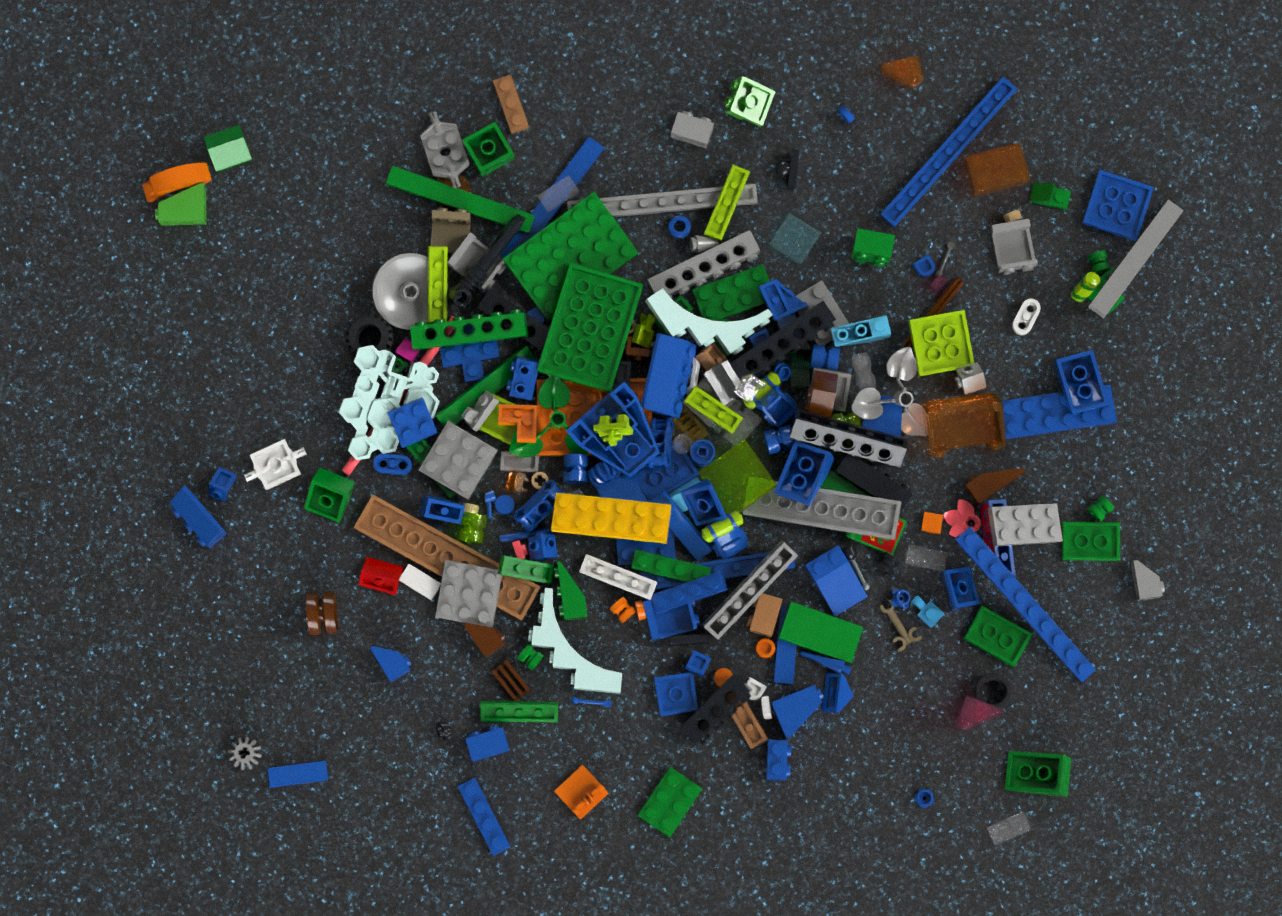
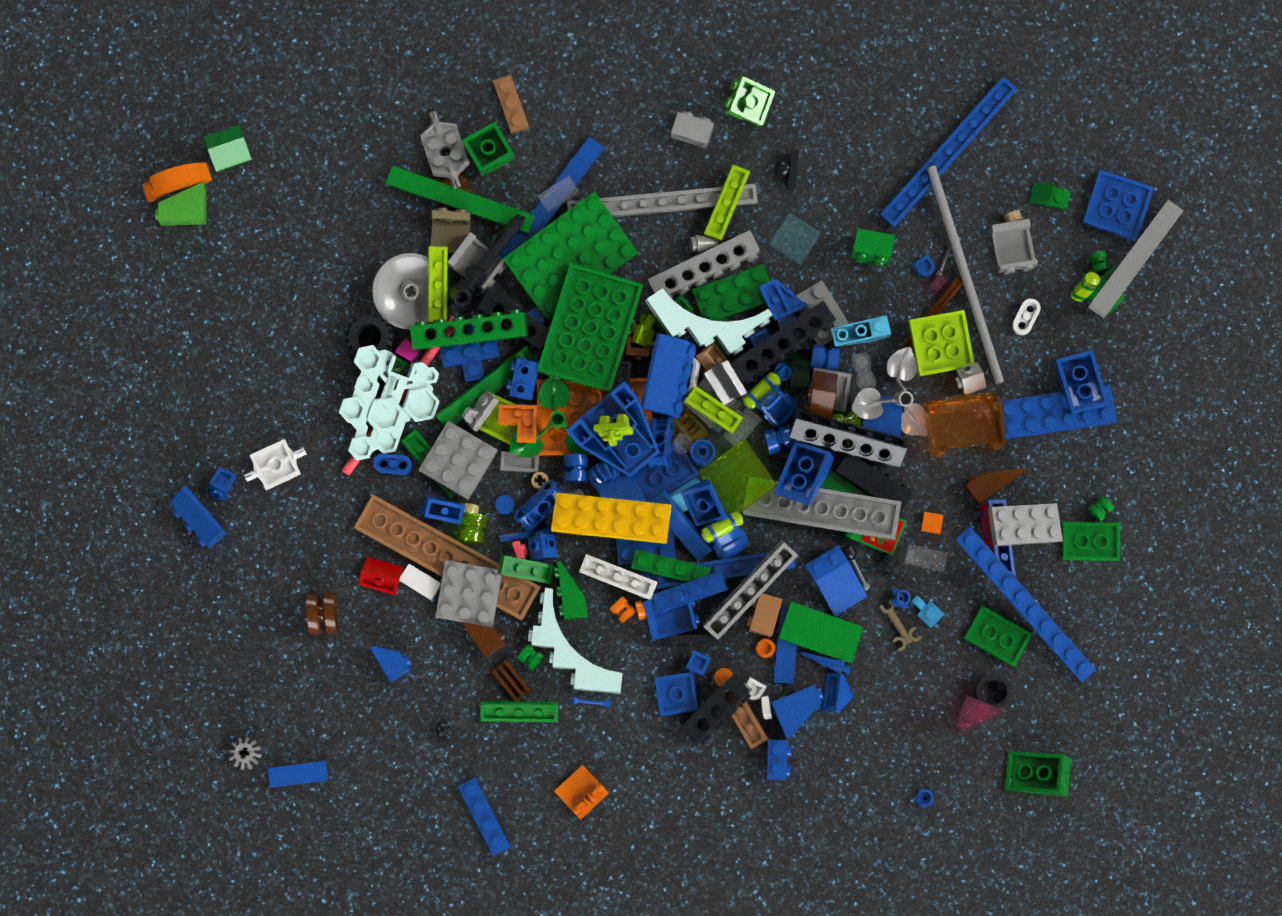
(329, 495): green slope -> none
(412, 422): blue plate -> none
(487, 743): blue brick -> none
(489, 497): blue hand -> none
(516, 481): clear orange tile -> none
(670, 802): green plate -> none
(685, 221): blue piece -> none
(749, 387): clear panel -> none
(845, 114): blue tile -> none
(904, 71): clear orange slope -> none
(959, 518): coral plate -> none
(959, 588): blue slope -> none
(965, 275): none -> light grey piece
(996, 170): clear orange brick -> none
(1009, 828): clear slope -> none
(1146, 582): light grey slope -> none

